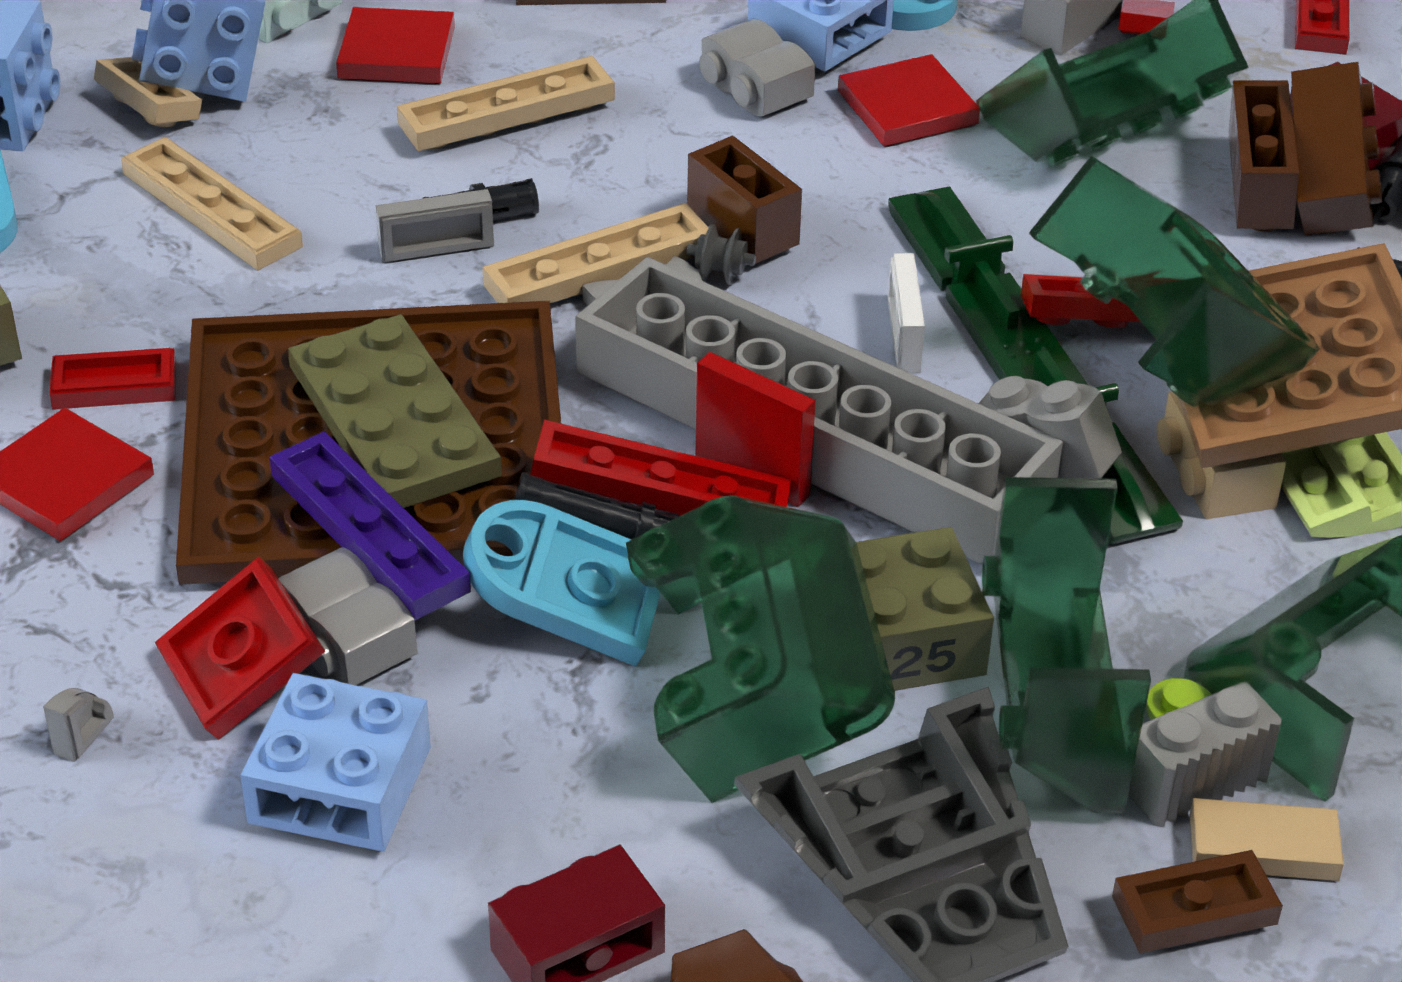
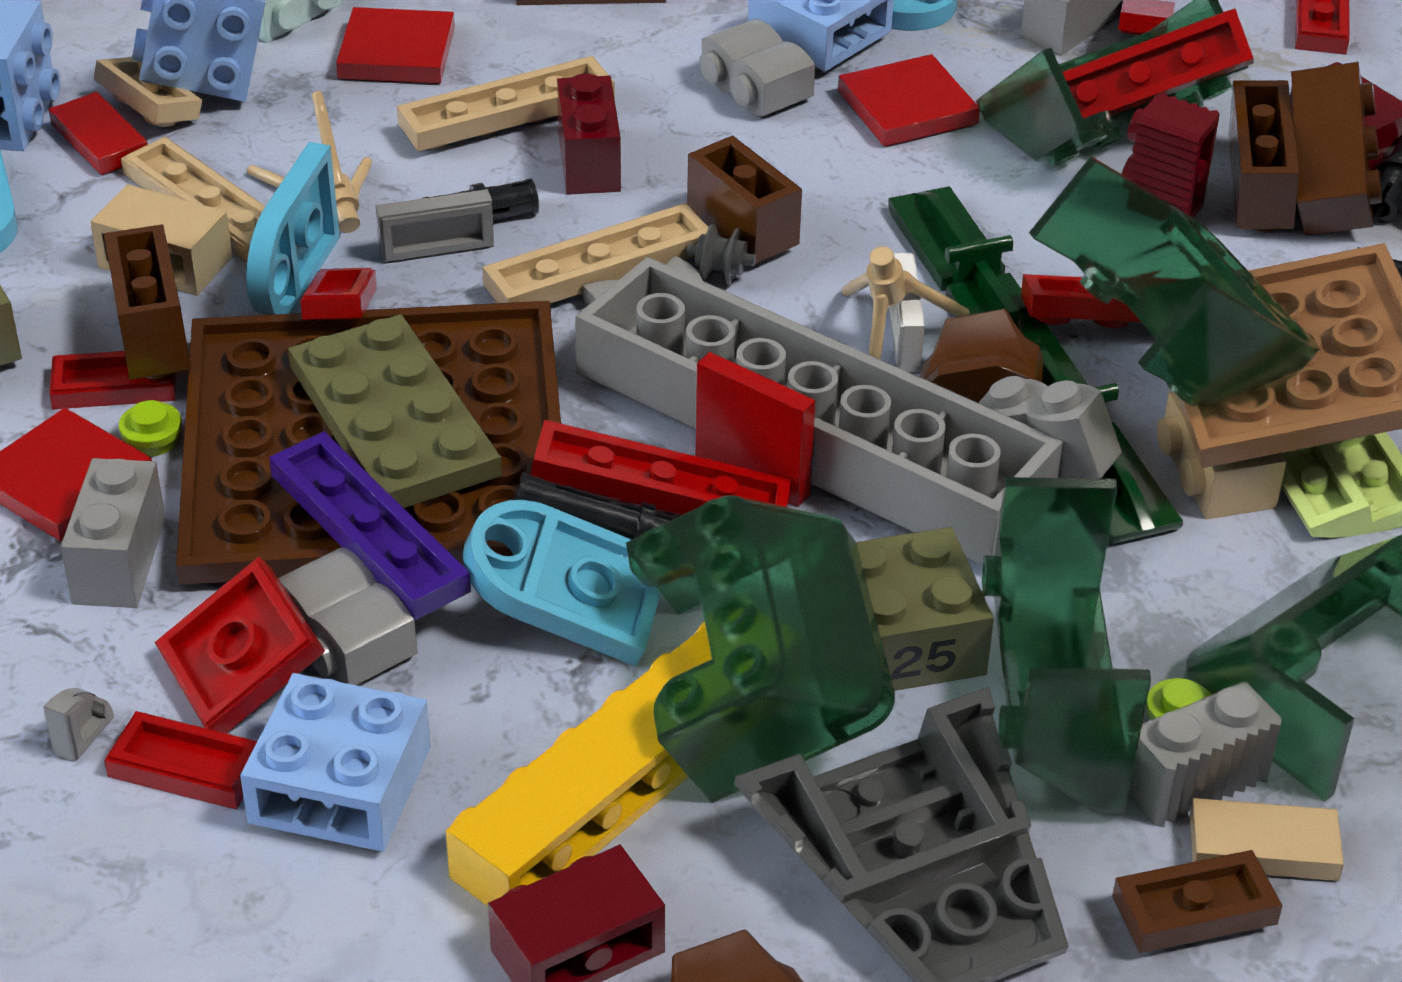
(96, 131): none -> red tile
(113, 533): none -> light grey brick
(147, 302): none -> reddish brown brick
(151, 427): none -> lime plate
(180, 759): none -> red tile
(194, 233): none -> tan brick
(293, 234): none -> medium azure tile
(339, 293): none -> red tile
(345, 190): none -> tan plant
(575, 792): none -> yellow brick
(589, 134): none -> dark red brick
(888, 287): none -> tan plant
(980, 351): none -> reddish brown slope
(1160, 65): none -> red plate
(1173, 151): none -> dark red brick

